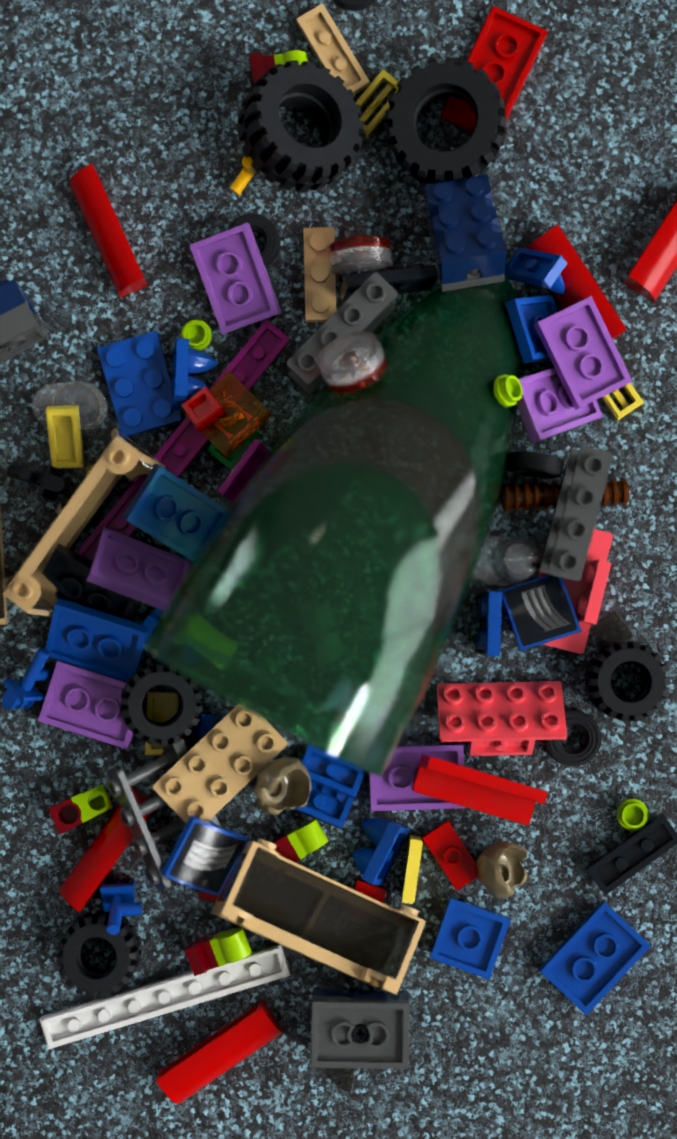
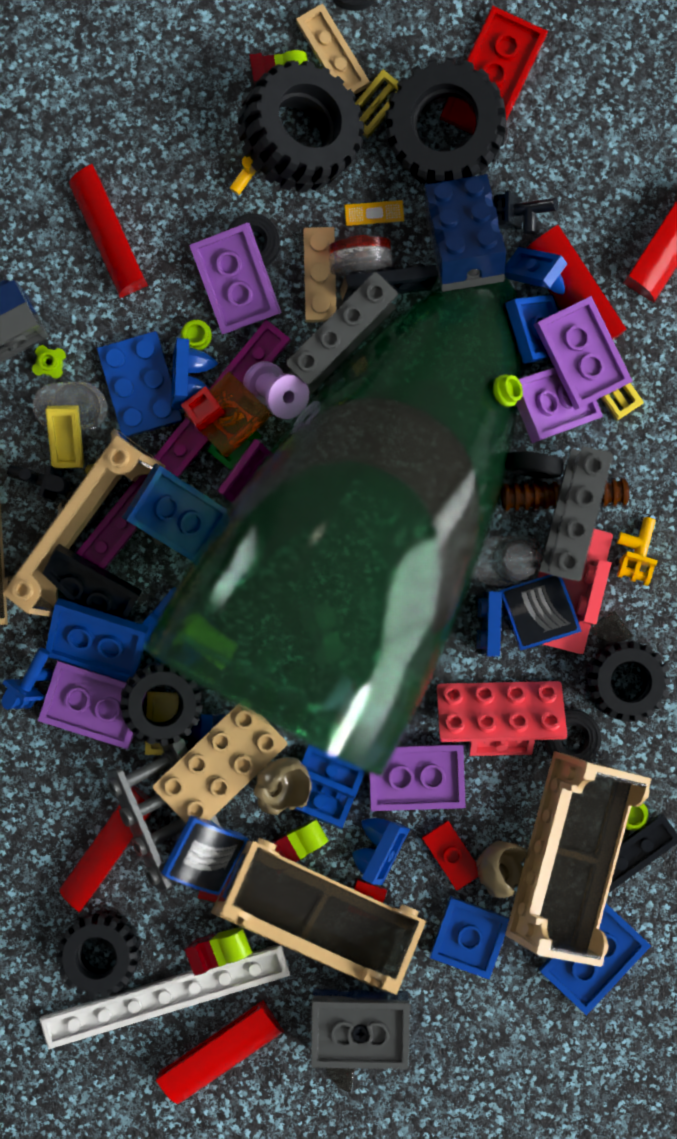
(55, 368): none -> lime plate
(80, 808): leg -> none
(119, 901): blue arm -> none
(136, 569): medium lavender plate -> none
(282, 393): none -> lavender piece
(352, 362): clear piece -> none
(374, 213): none -> yellow sticker
(411, 869): light yellow tile -> none
(476, 790): red panel -> none
(511, 208): none -> black arm
(573, 858): none -> windscreen
(637, 559): none -> yellow arm

